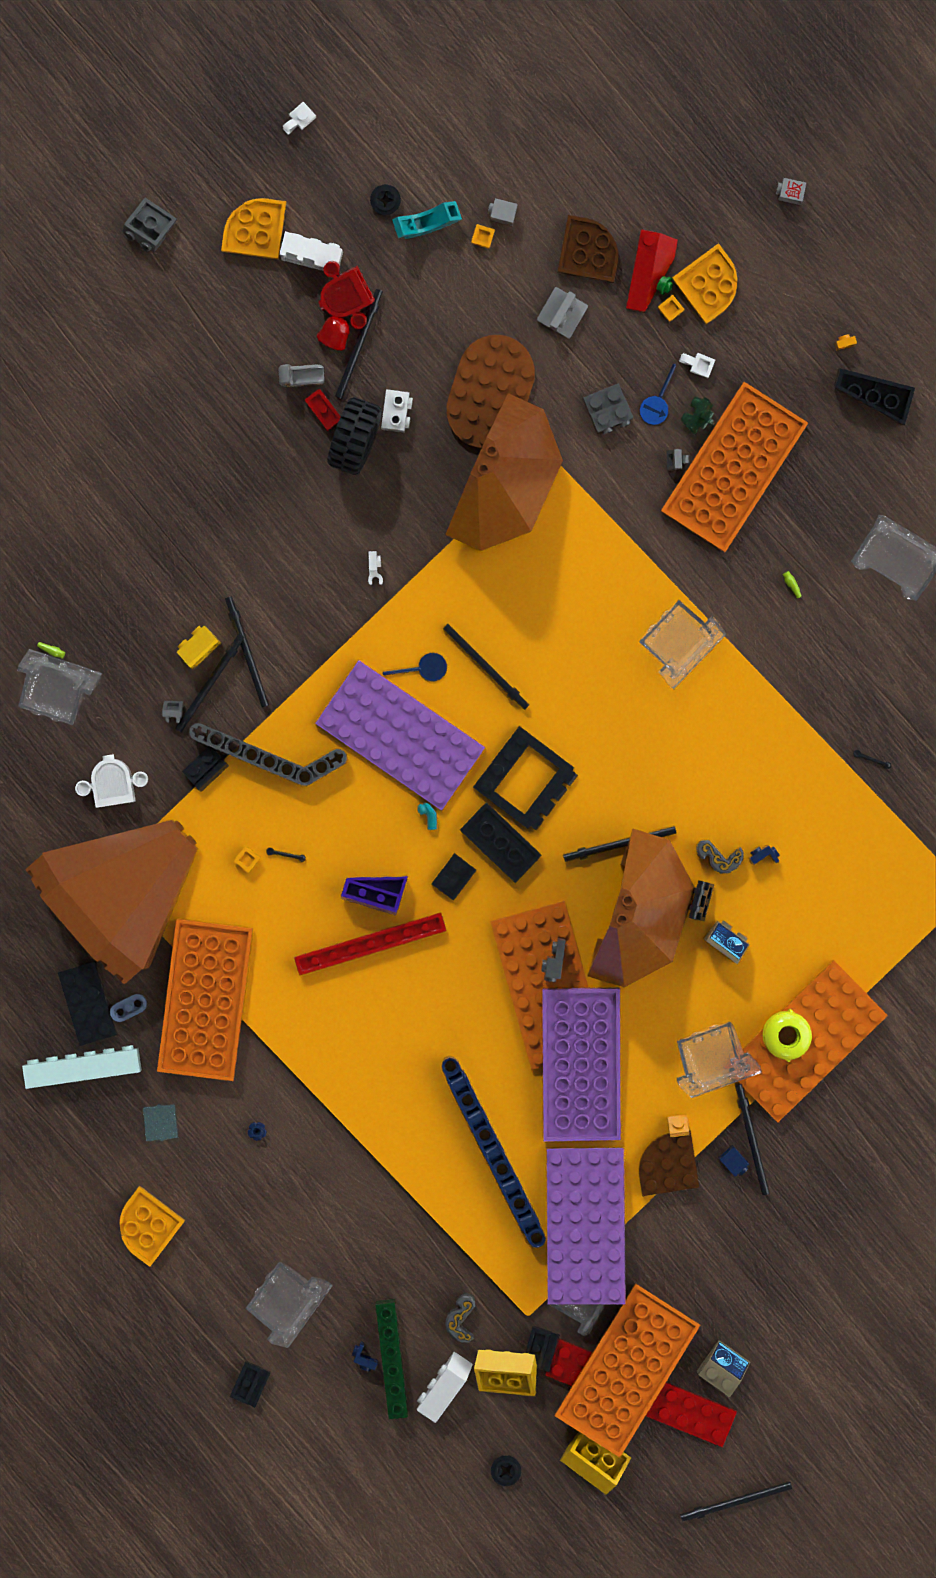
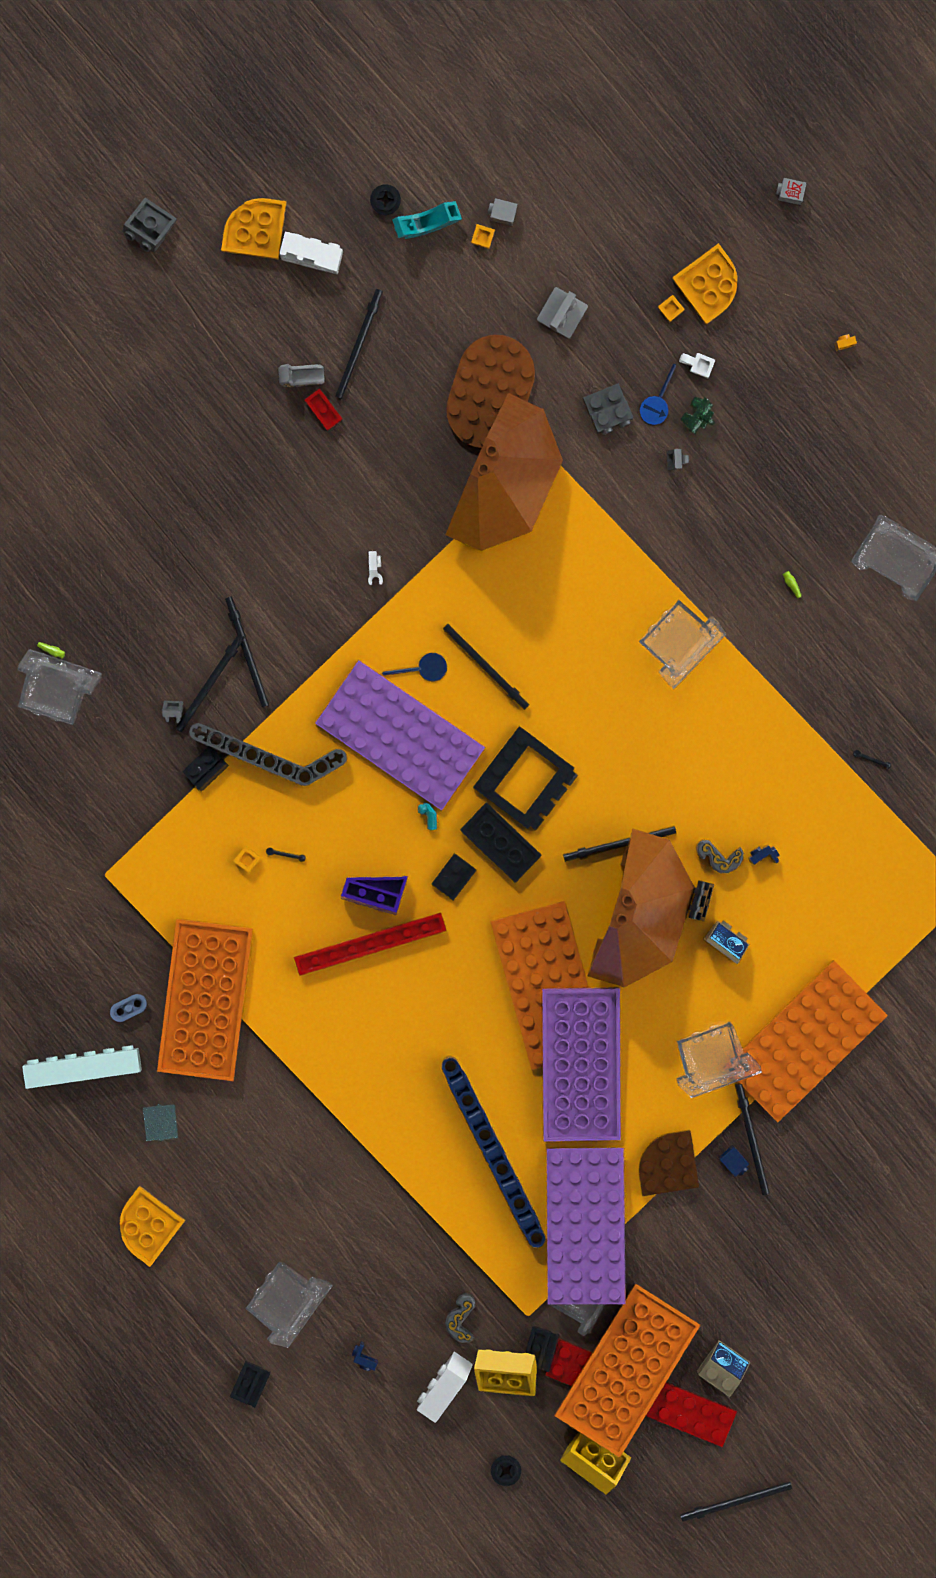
(87, 1003): black plate -> none
(112, 783): white piece -> none
(117, 891): dark orange piece -> none
(198, 646): yellow slope -> none
(257, 1126): dark blue plate -> none
(300, 116): white plate -> none
(334, 333): red hair -> none
(345, 294): red piece -> none
(354, 436): black tyre -> none
(391, 1359): dark green brick -> none
(396, 410): white brick -> none
(553, 964): dark grey plate -> none
(588, 250): reddish brown plate -> none
(652, 262): red wedge -> none
(665, 285): green plate -> none
(678, 1125): light orange plate -> none
(734, 467): orange plate -> none
(787, 1019): neon yellow piece -> none
(880, 394): black wedge -> none

